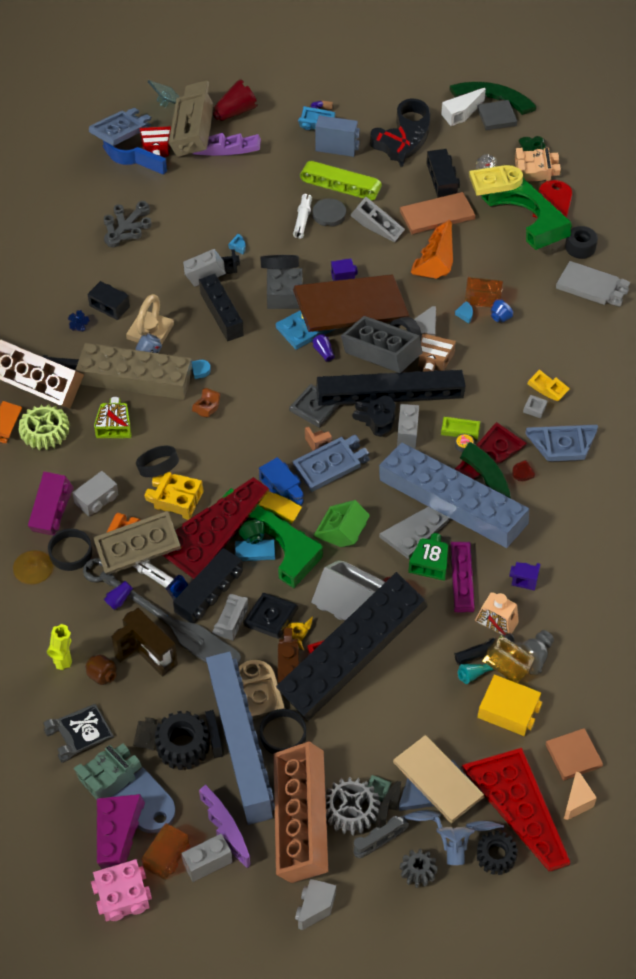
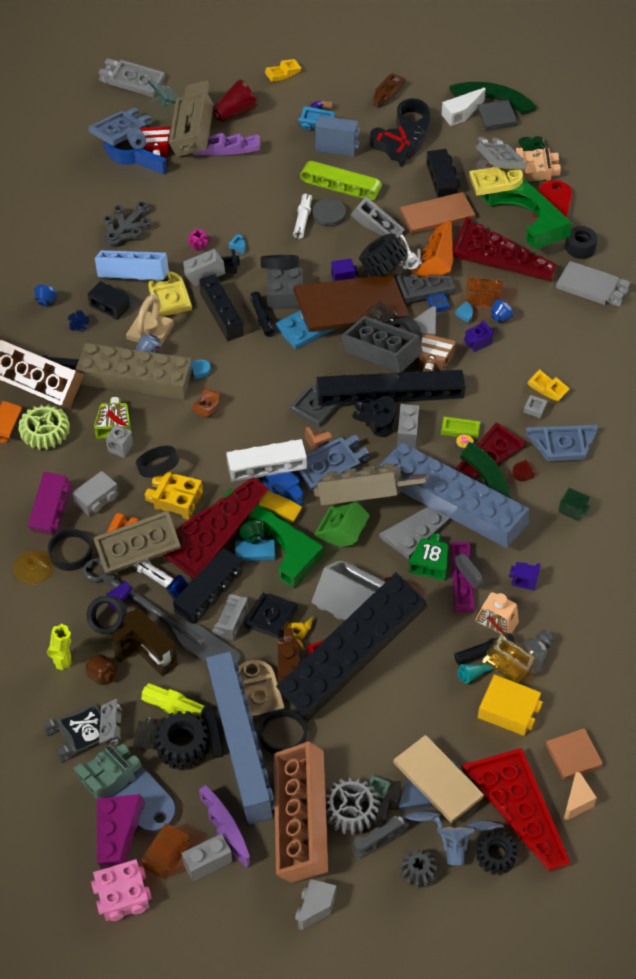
(45, 295): none -> blue cone
(92, 609): none -> black tyre
(109, 719): none -> light grey hinge
(119, 441): none -> light grey brick
(130, 76): none -> light grey tile
(132, 265): none -> light blue brick
(136, 138): none -> sand blue brick
(171, 294): none -> light yellow tile
(171, 701): none -> neon yellow piece
(198, 240): none -> dark pink gear
(264, 318): none -> black pin
(266, 460): none -> white brick
(285, 70): none -> yellow slope
(323, 347): dark purple cone -> none
(364, 484): none -> dark tan piece
(381, 313): none -> clear smoke bracket
(382, 255): none -> black tyre
(387, 89): none -> reddish brown hinge
(411, 261): none -> white plant
(418, 288): none -> dark grey wing
(439, 301): none -> blue tile
(469, 570): none -> dark grey tile
(479, 336): none -> dark purple brick
(495, 250): none -> dark red wing
(500, 154): none -> light grey tile
(574, 504): none -> clear green brick

